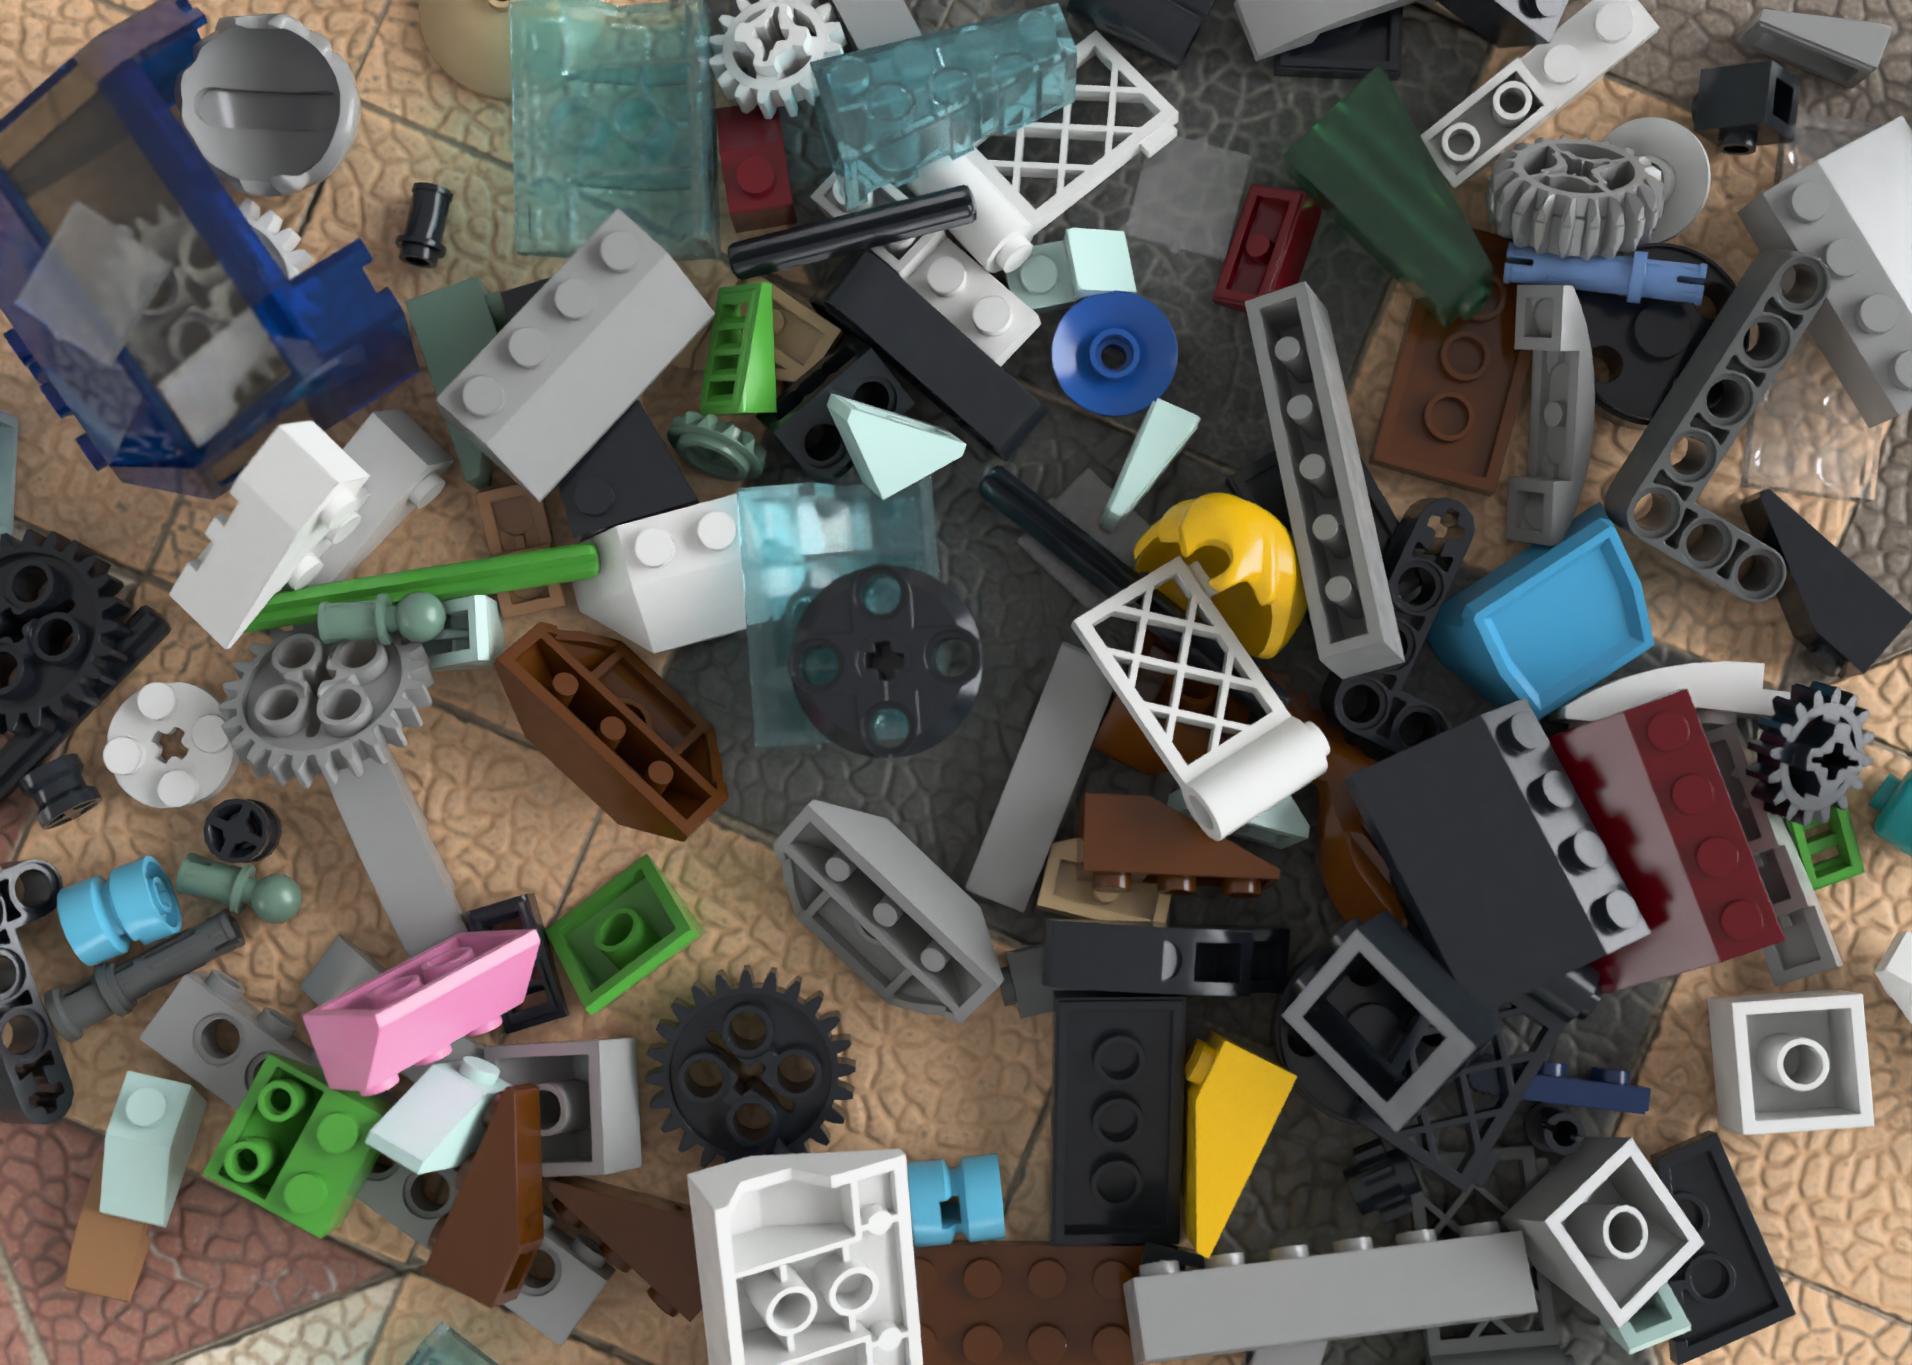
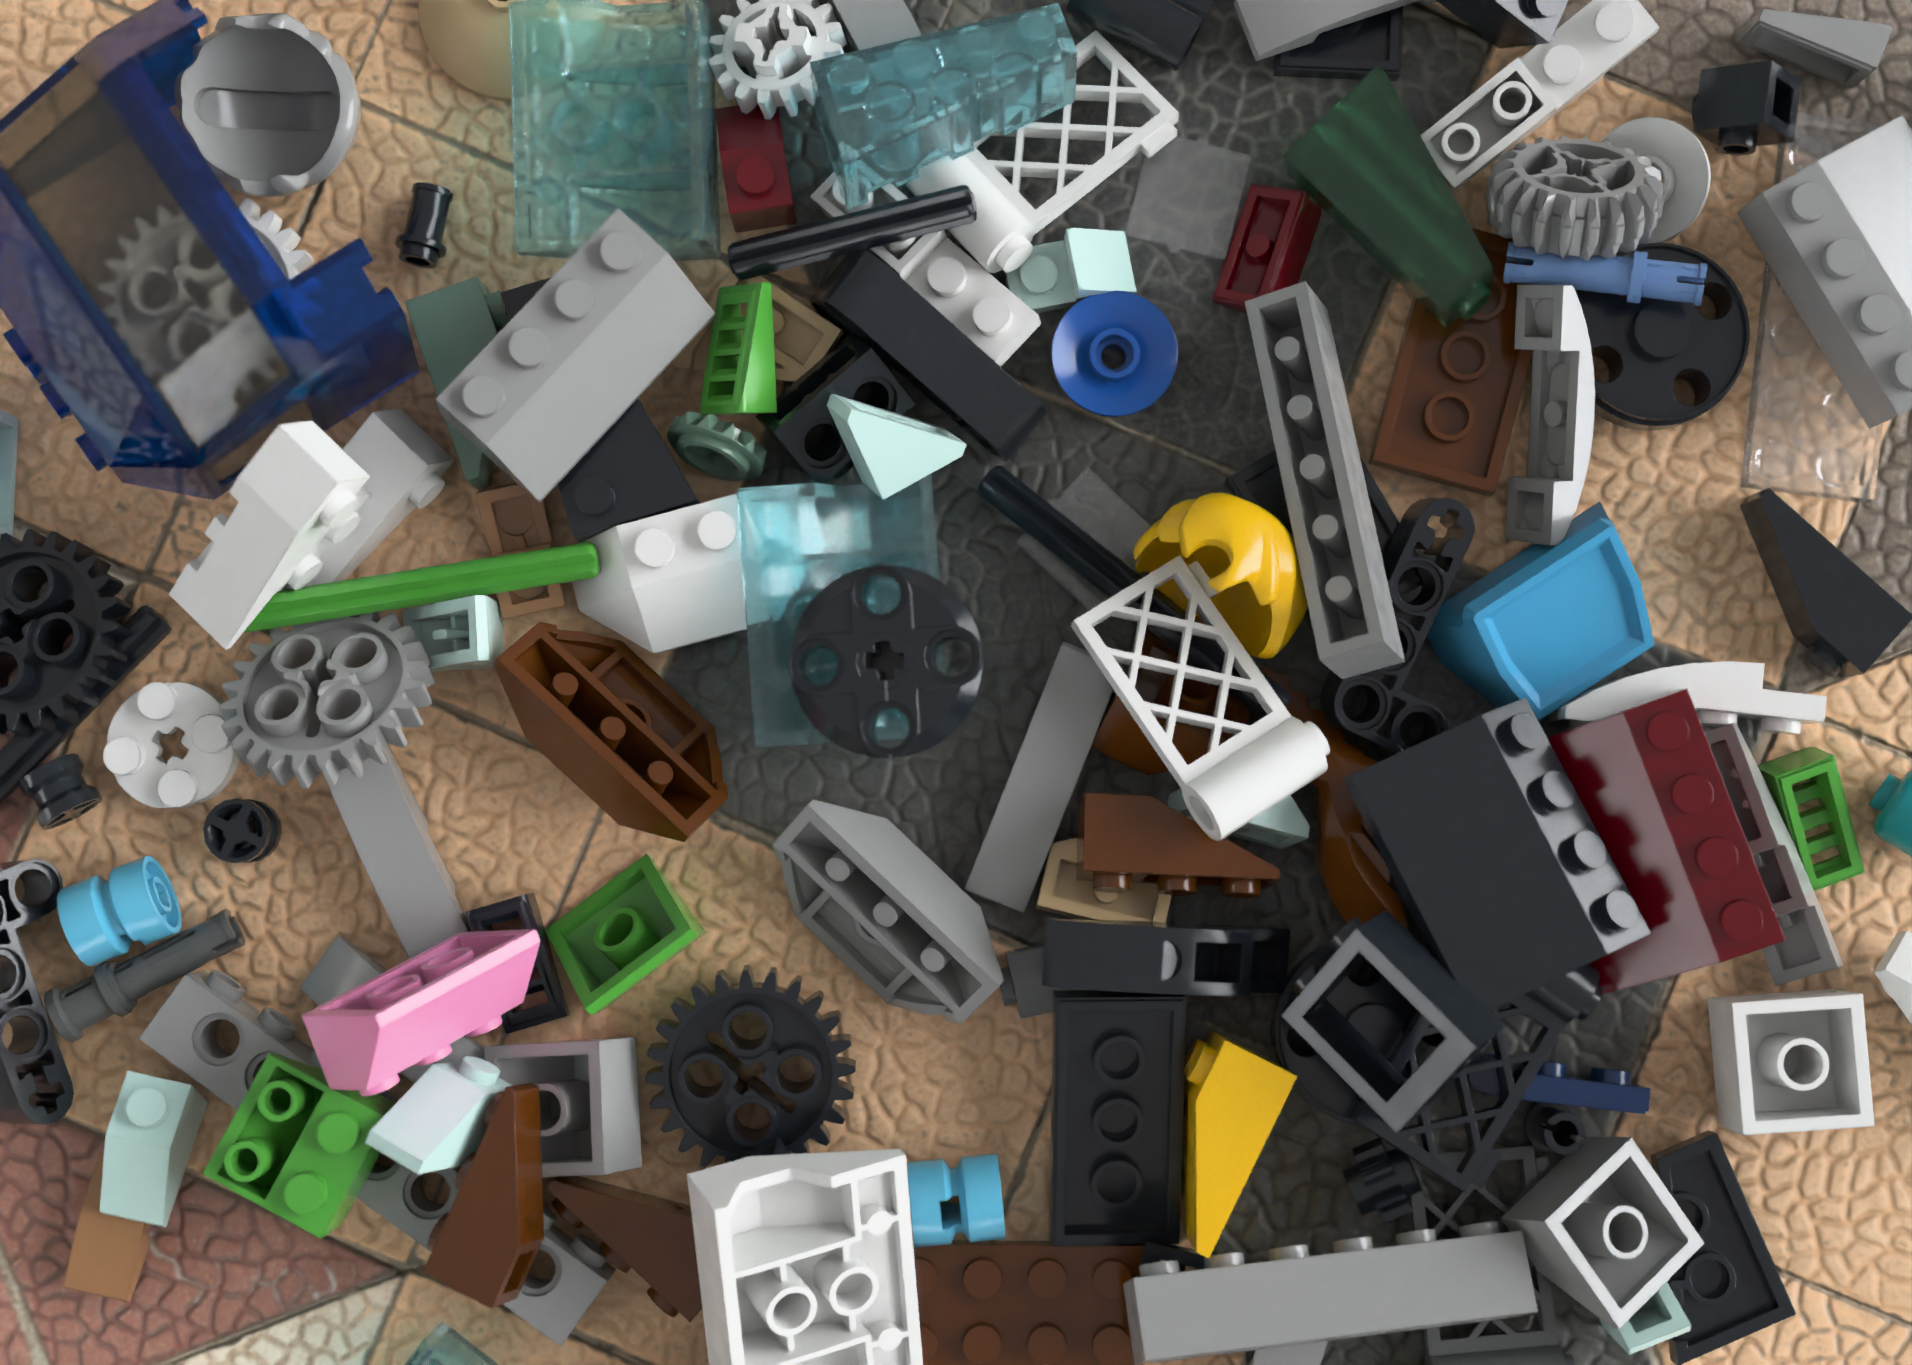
(93, 283): clear piece -> none
(271, 898): sand green pin -> none
(416, 617): sand green pin -> none
(1157, 443): light aqua slope -> none
(1713, 430): dark grey beam -> none
(1810, 753): black gear -> none

